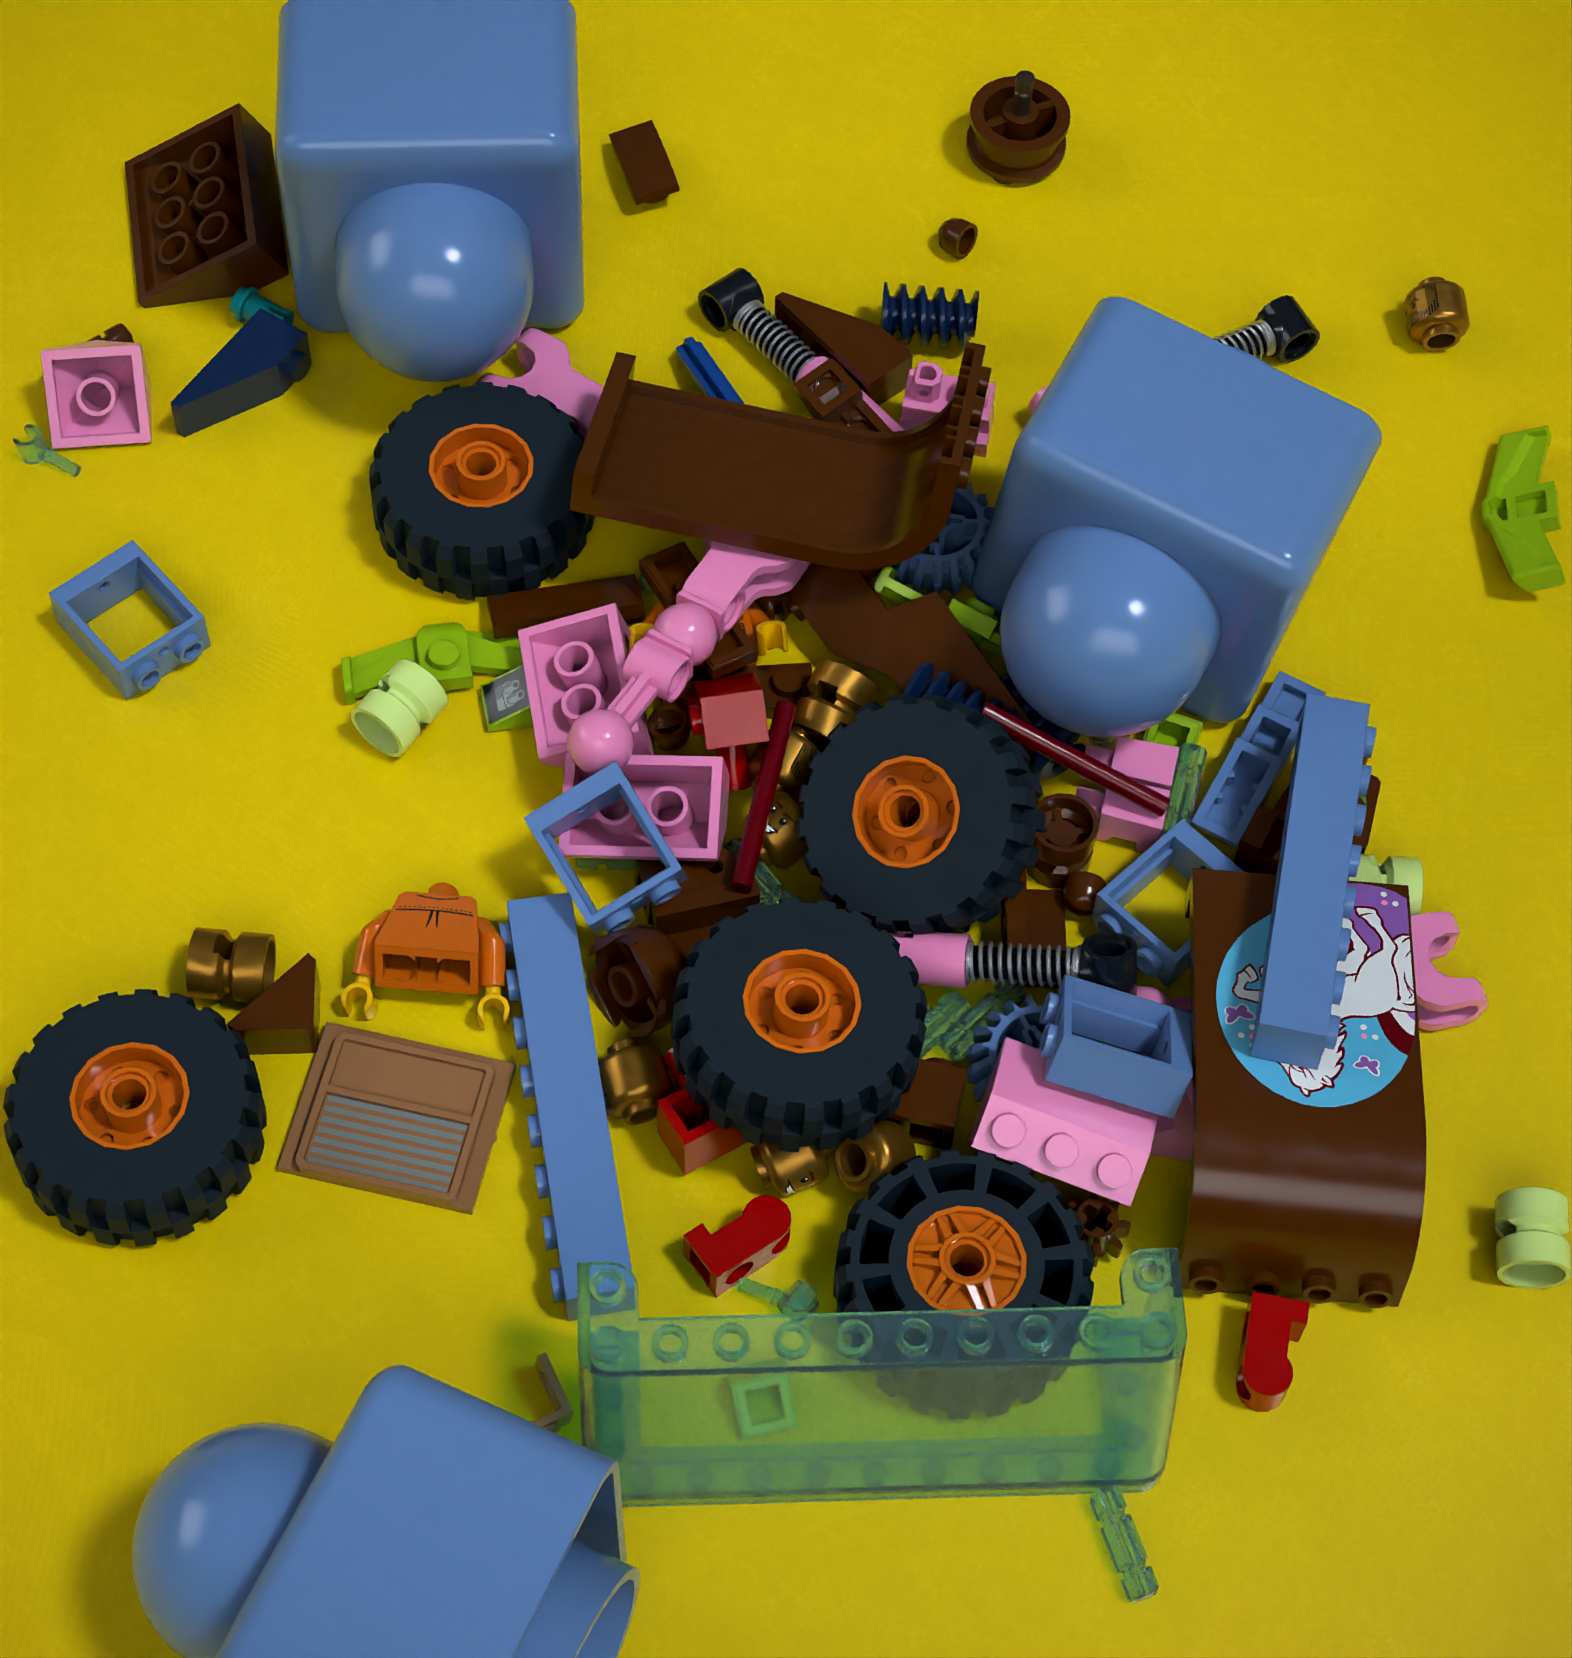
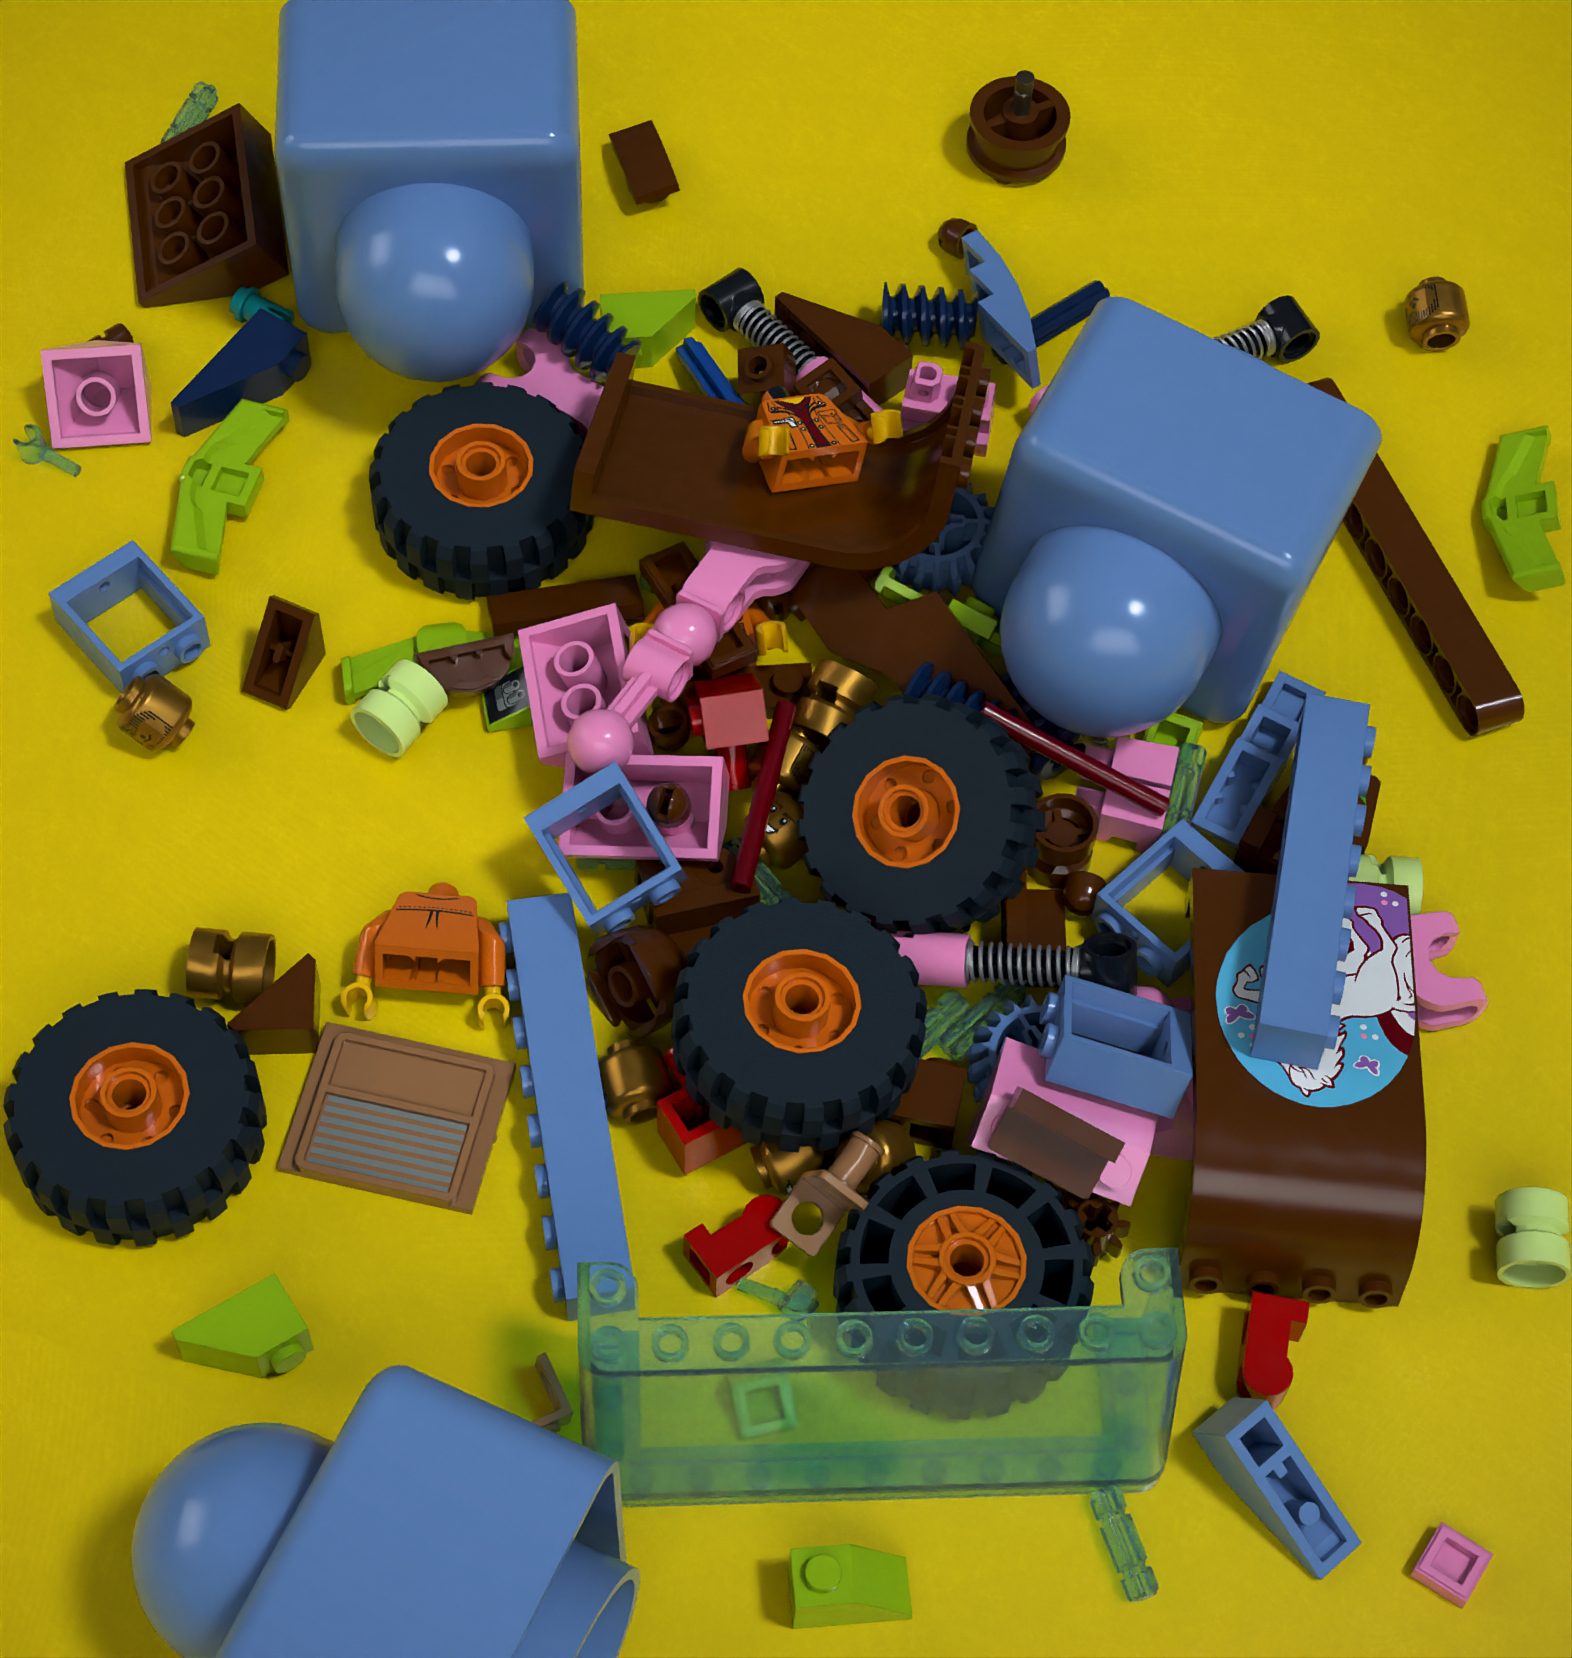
(154, 712): none -> pearl gold head
(194, 109): none -> clear light blue axle
(222, 482): none -> lime plate
(248, 1333): none -> lime slope
(284, 653): none -> reddish brown slope
(470, 666): none -> reddish brown tile
(581, 333): none -> dark blue piece
(654, 317): none -> lime slope
(678, 809): none -> reddish brown hinge
(777, 367): none -> reddish brown plate
(810, 441): none -> orange torso
(830, 1191): none -> medium nougat bracket
(846, 1586): none -> lime slope
(1001, 308): none -> medium blue slope
(1053, 1143): none -> reddish brown panel
(1065, 313): none -> dark blue axle
(1277, 1483): none -> slope
(1429, 601): none -> reddish brown beam
(1451, 1565): none -> bright pink tile

